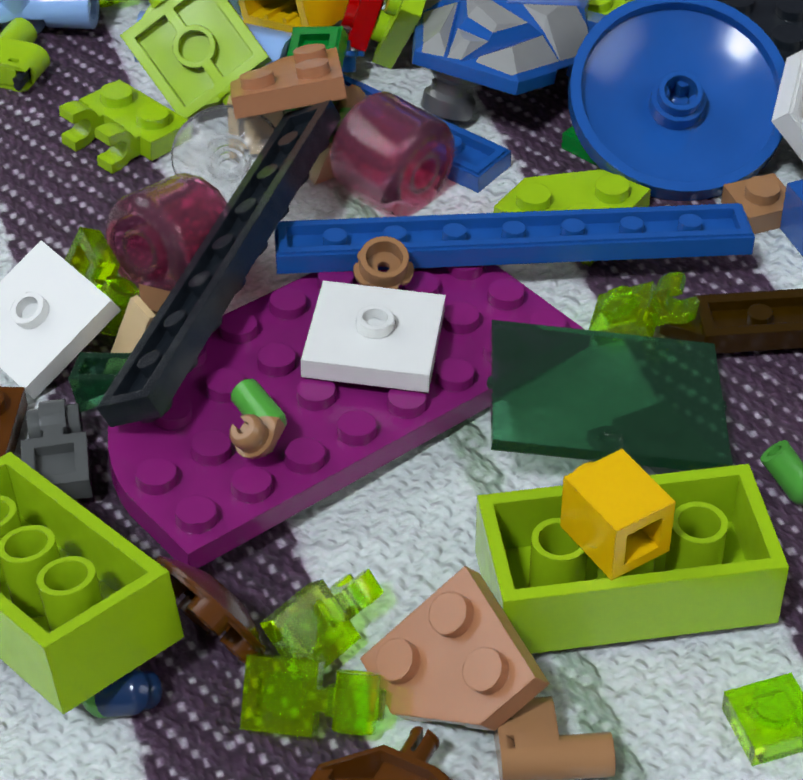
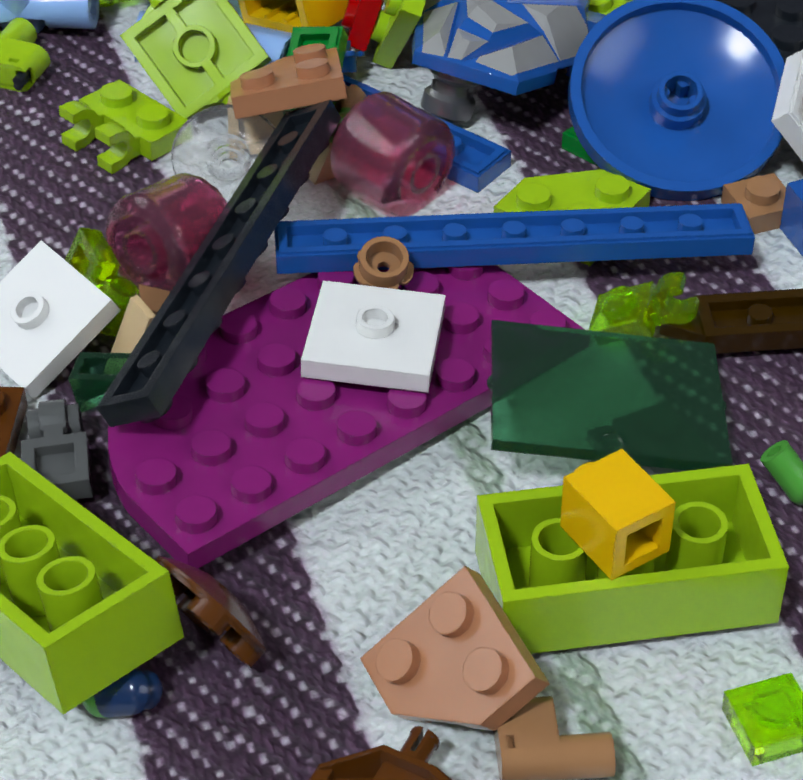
(261, 417): arm -> none
(289, 694): clear neon green plate -> none
(318, 618): clear neon green plate -> none

